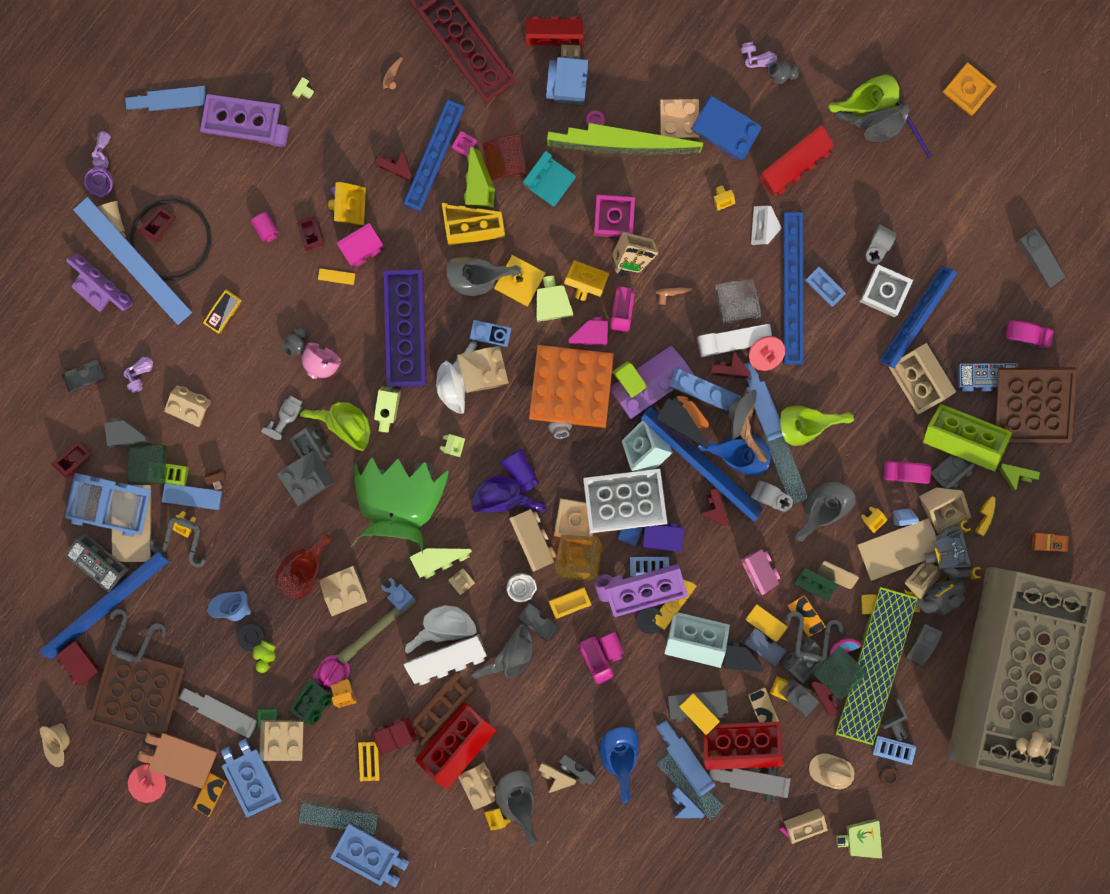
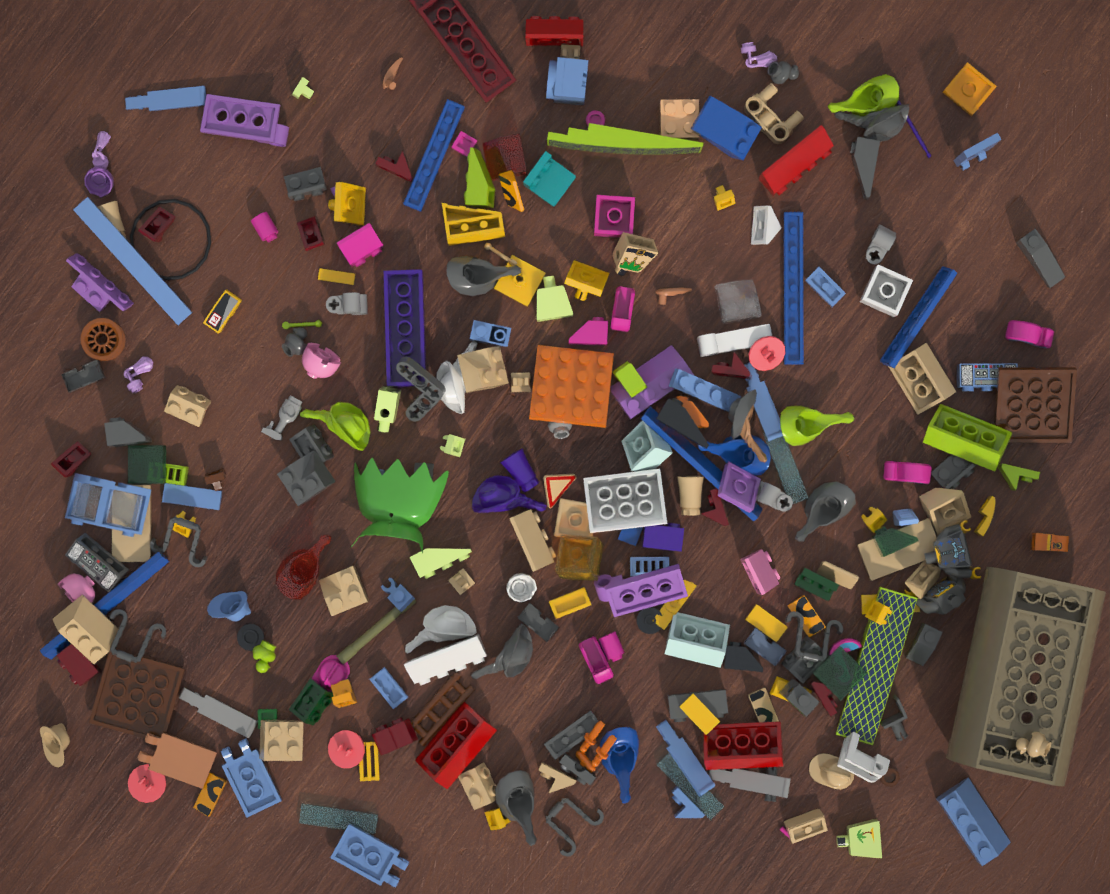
(76, 585): none -> bright pink cylinder
(86, 628): none -> tan slope
(91, 327): none -> dark orange wheel
(286, 325): none -> lime hinge
(305, 183): none -> dark grey bracket
(346, 749): none -> coral piece
(348, 304): none -> light grey piece
(389, 688): none -> medium blue plate
(426, 392): none -> dark grey beam
(488, 246): none -> tan hinge
(511, 190): none -> light orange slope
(520, 382): none -> tan tile
(555, 810): none -> dark grey piece
(556, 486): none -> piece
(571, 735): none -> dark grey plate
(590, 739): none -> orange piece
(690, 494): none -> tan plant
(739, 487): none -> medium lavender plate
(768, 119): none -> tan piece
(861, 763): none -> white piece
(864, 160): none -> dark grey slope
(878, 612): none -> yellow tile
(891, 540): none -> clear green slope
(912, 748): light blue slope -> none
(974, 821): none -> medium blue slope
(976, 150): none -> medium blue tile

